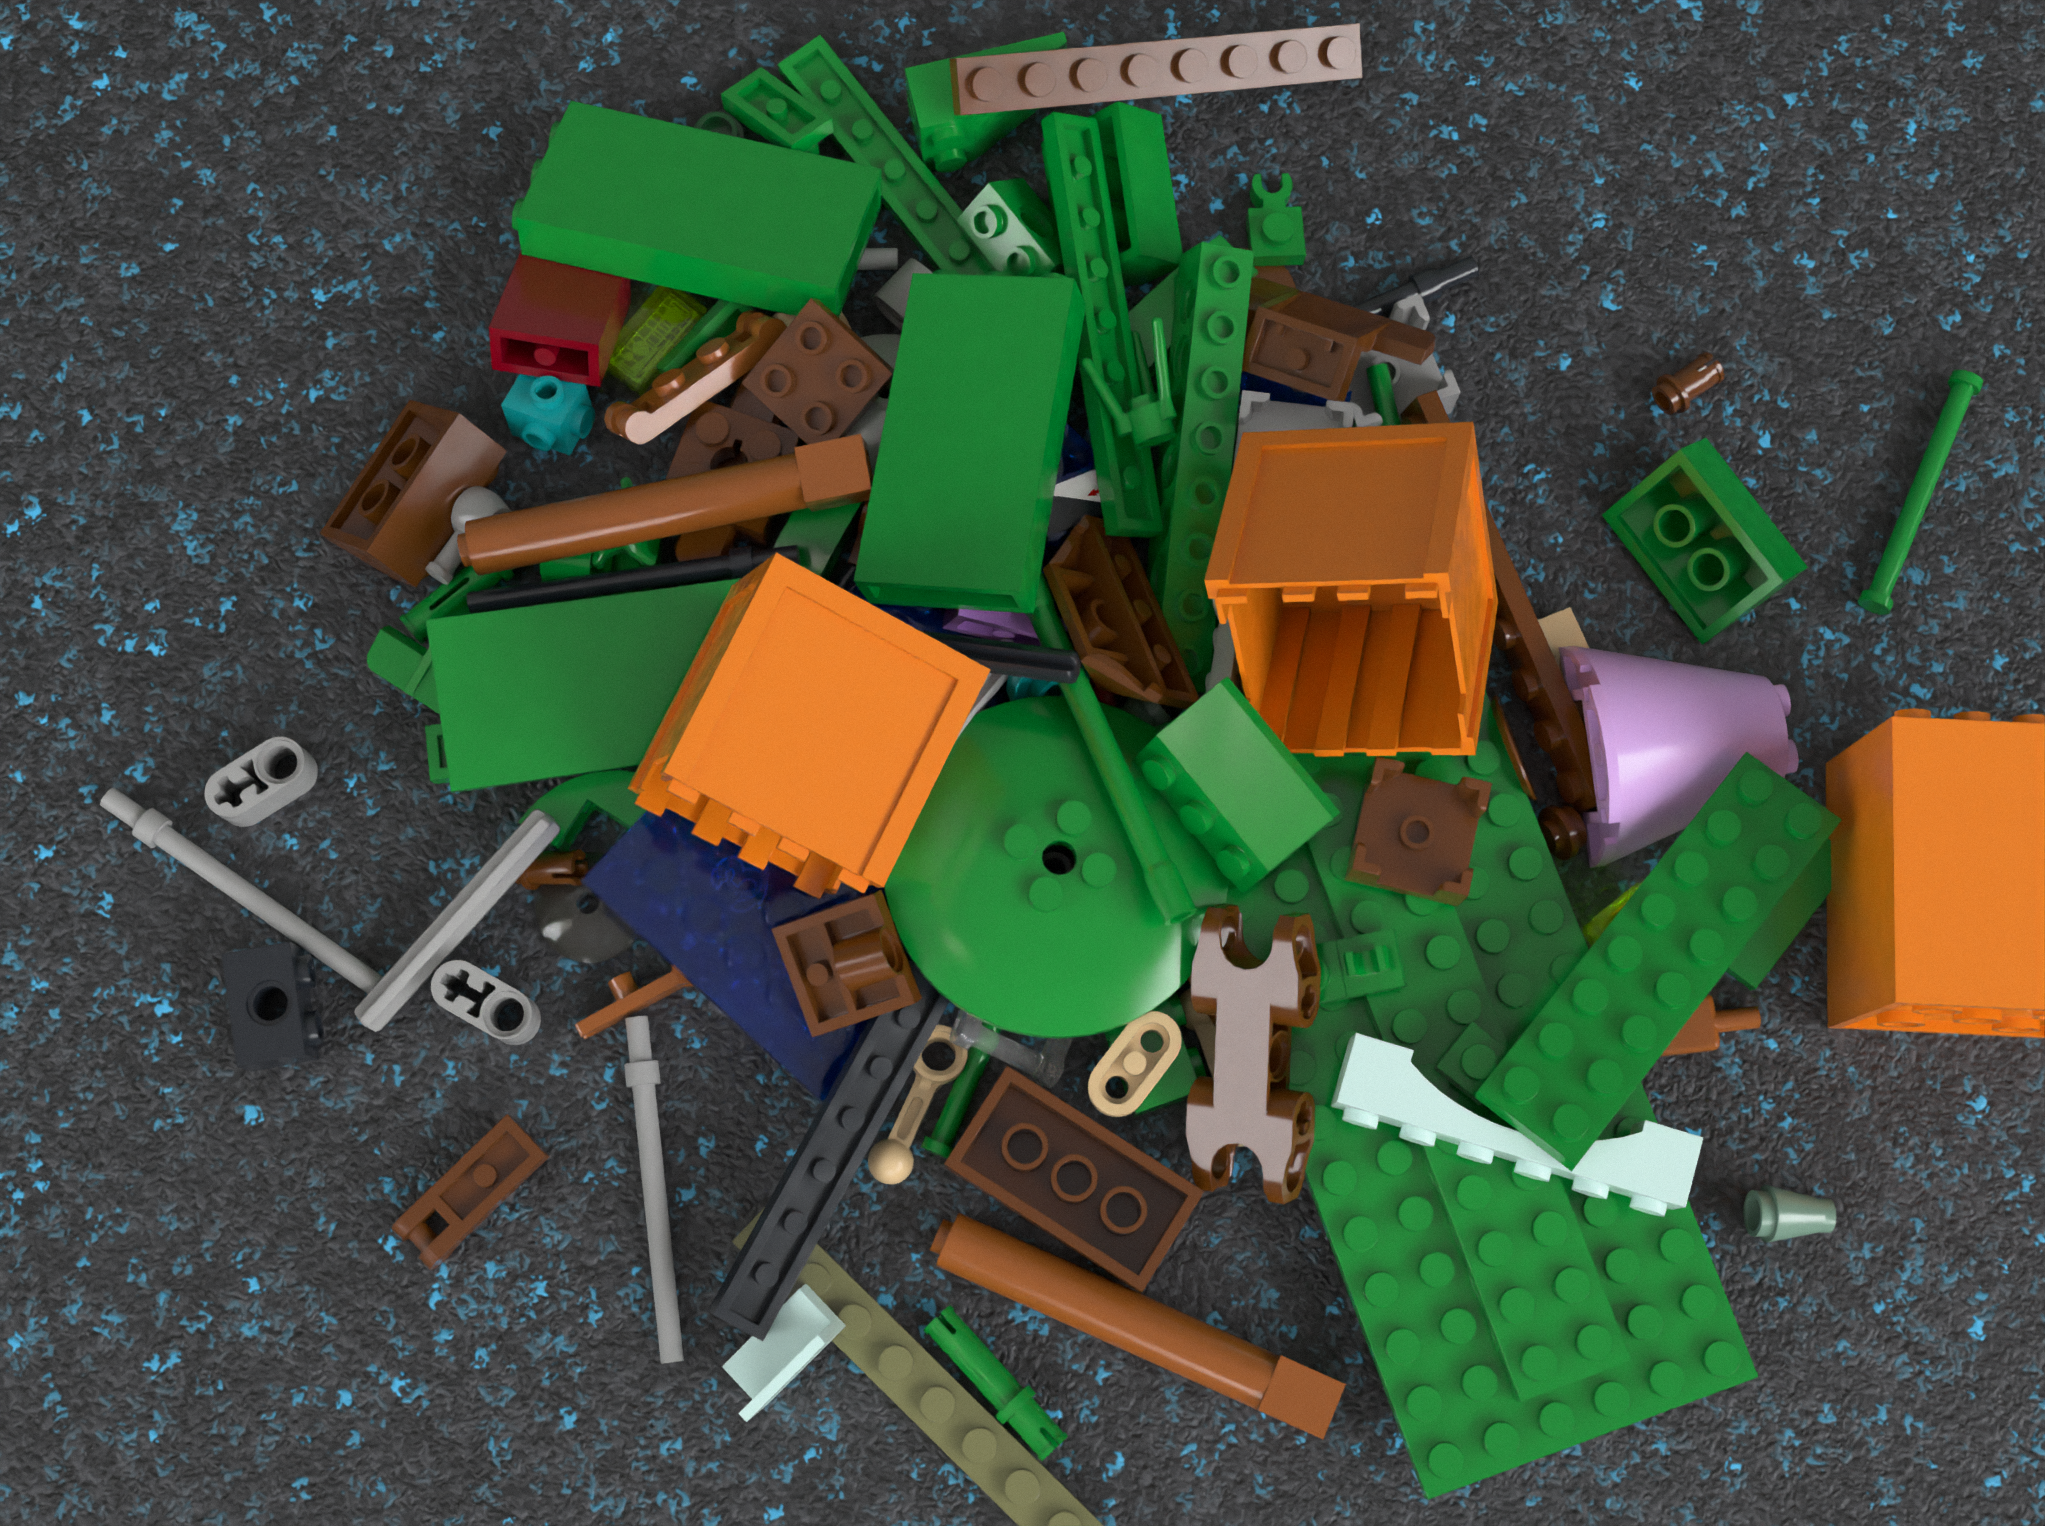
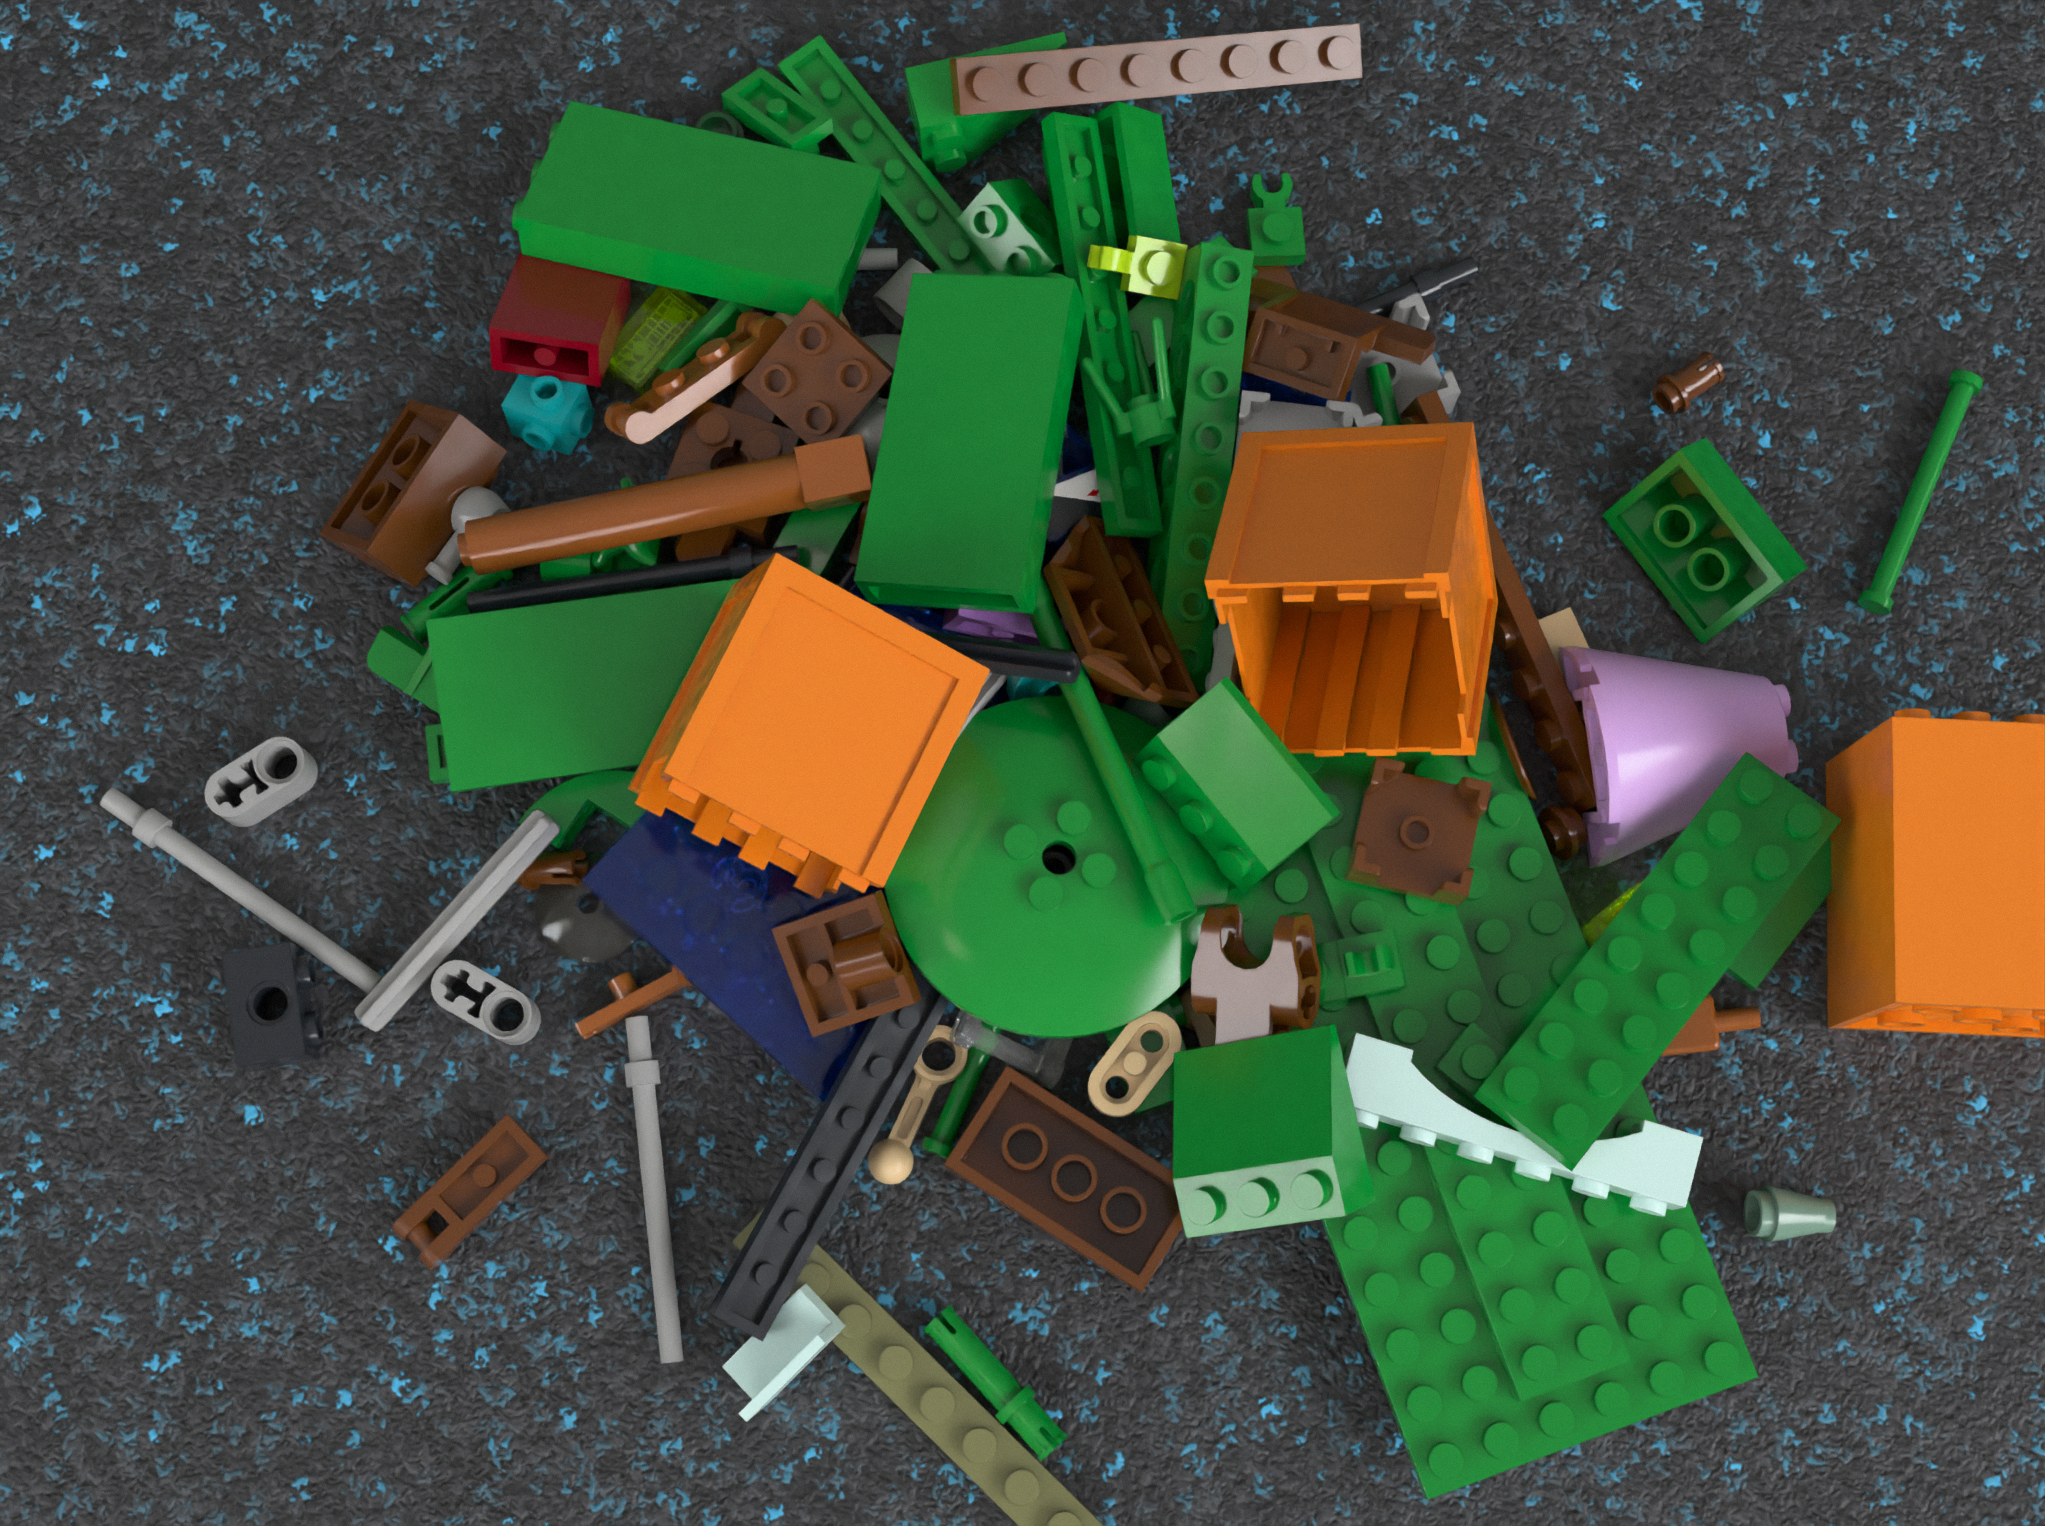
(1138, 1324): dark orange brick -> none
(1146, 266): none -> lime plate
(1266, 1133): none -> green slope

